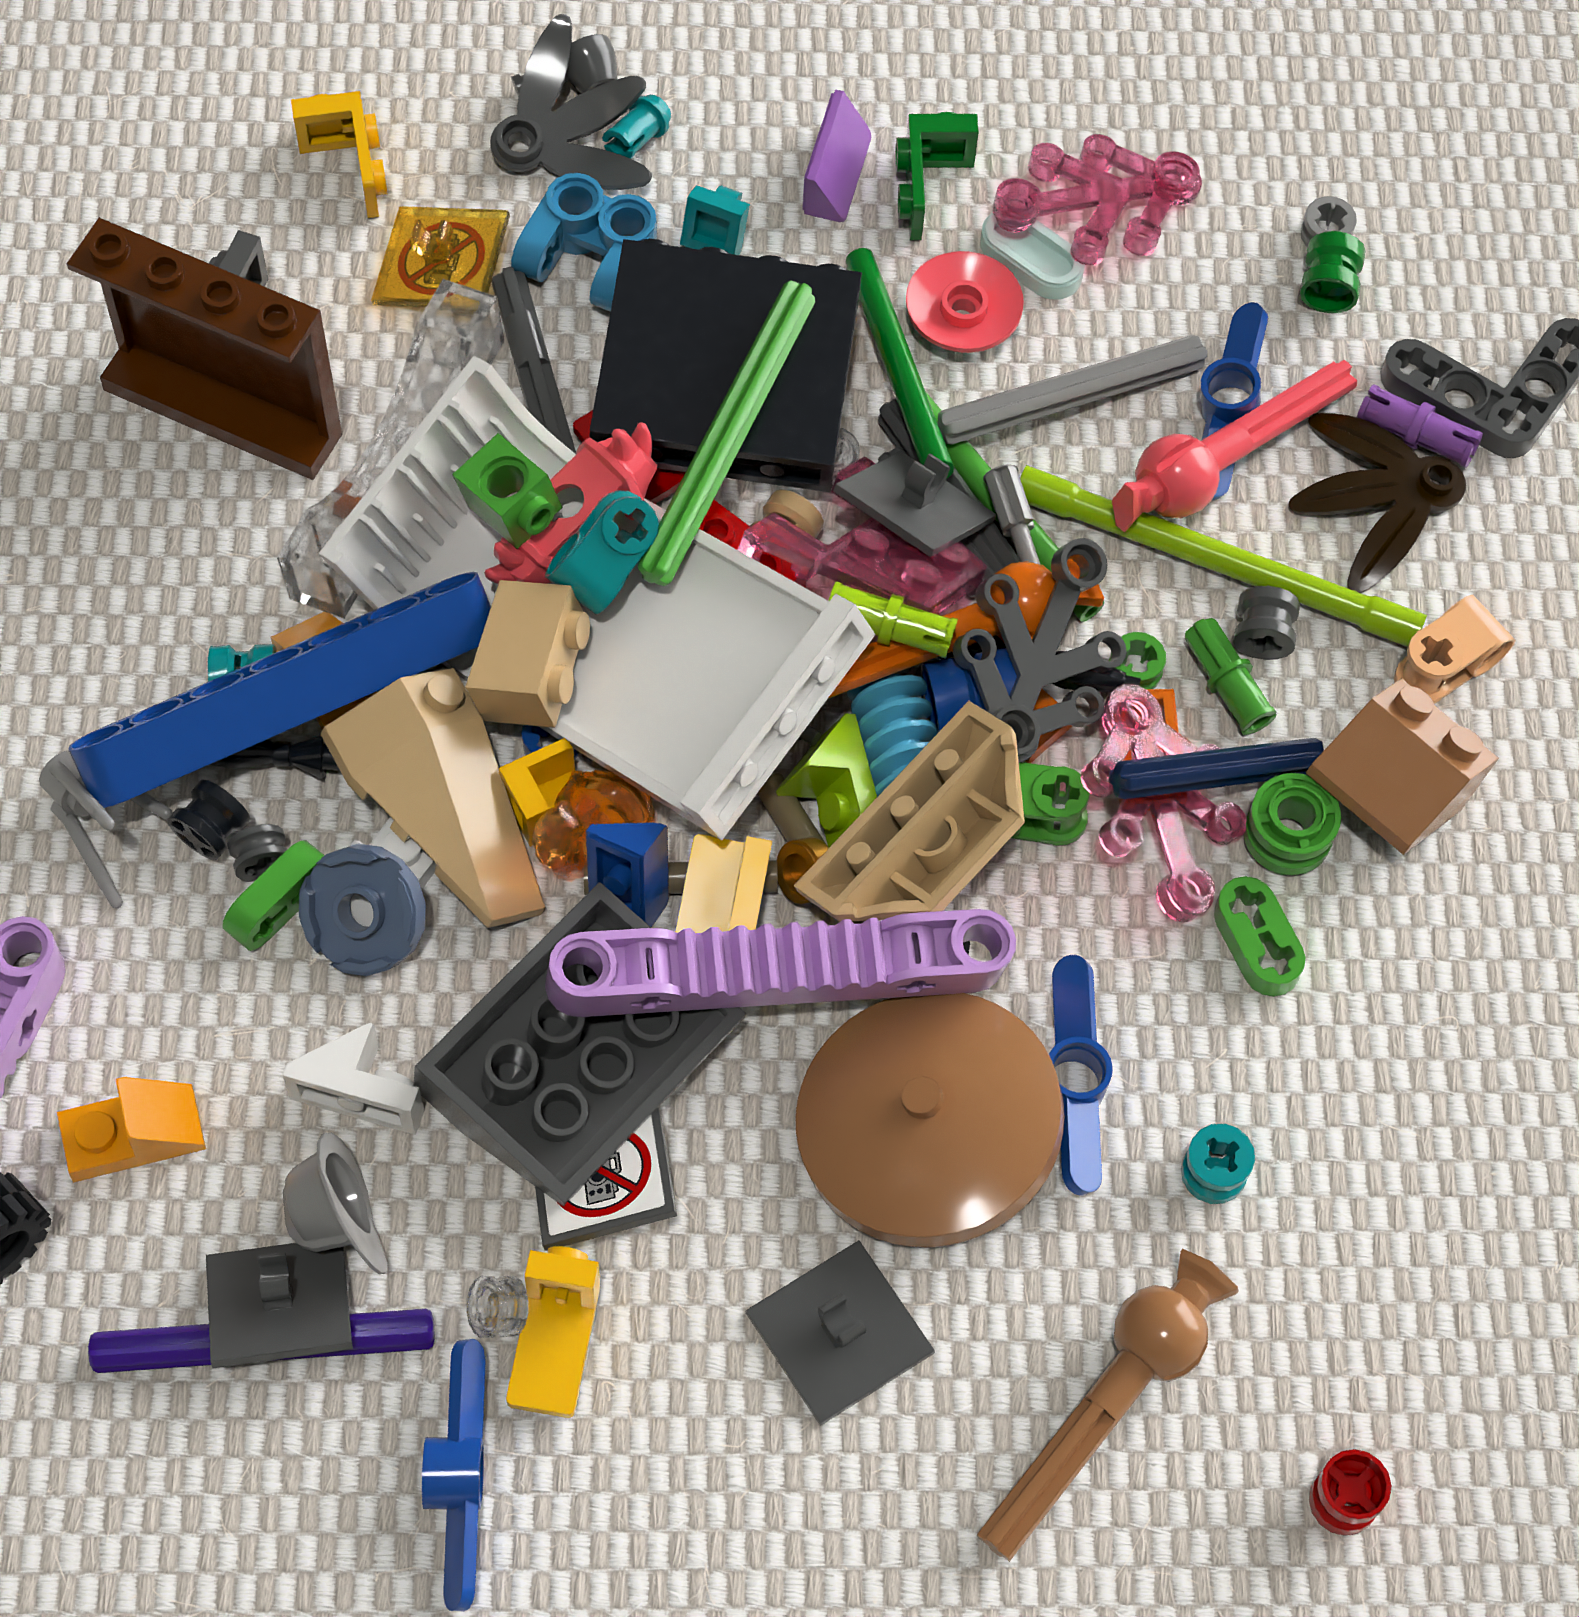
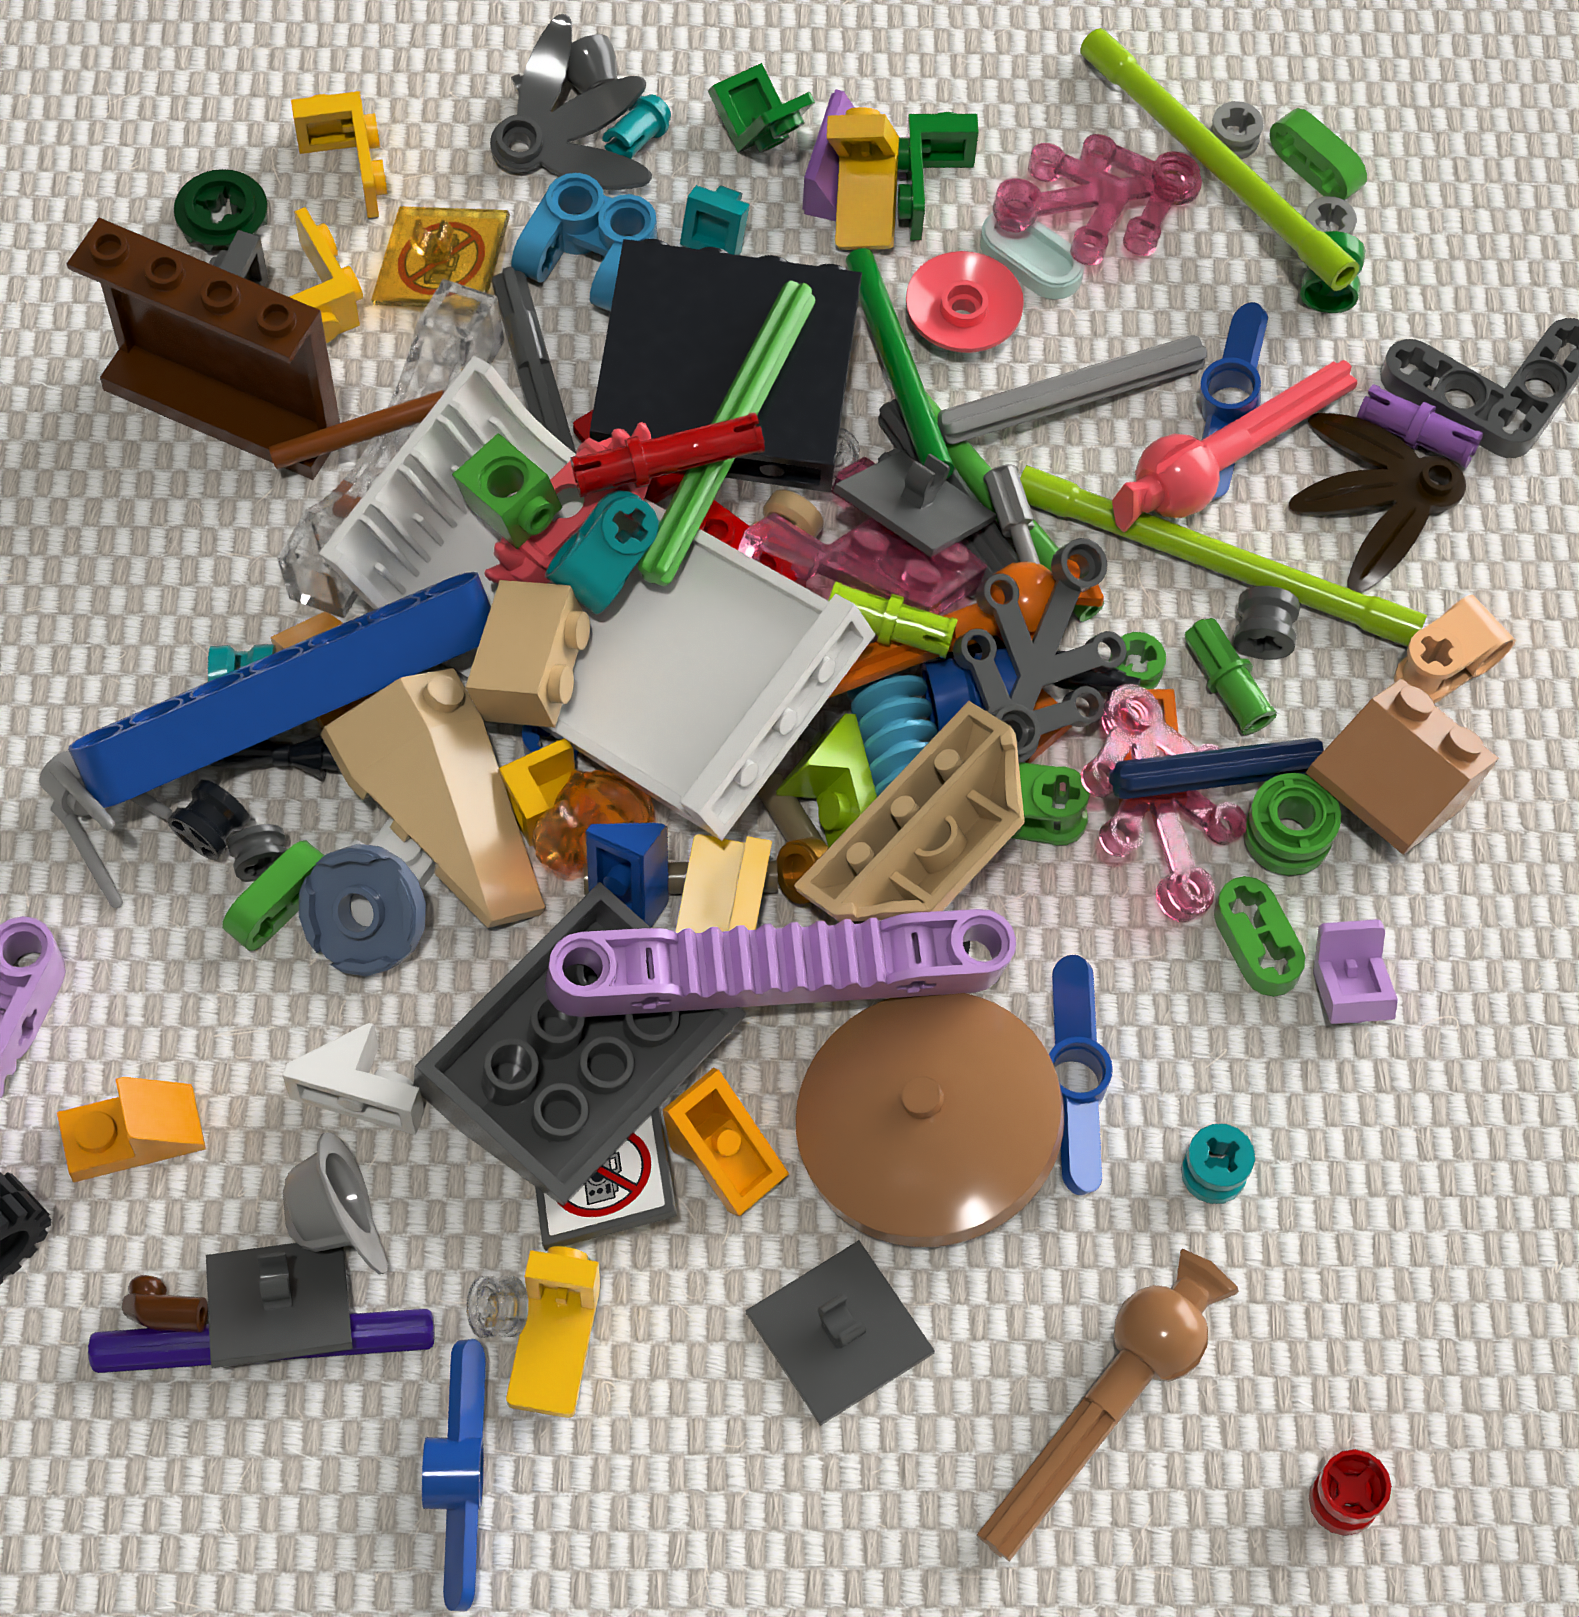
(154, 1309): none -> reddish brown arm
(207, 194): none -> dark green gear
(339, 286): none -> yellow bracket
(353, 431): none -> dark orange bar
(667, 454): none -> red pin
(723, 1141): none -> light orange slope
(754, 110): none -> green bracket
(866, 178): none -> yellow bracket
(1246, 118): none -> light grey bush
(1313, 246): none -> lime piece
(1318, 154): none -> bright green beam
(1353, 972): none -> lavender bracket

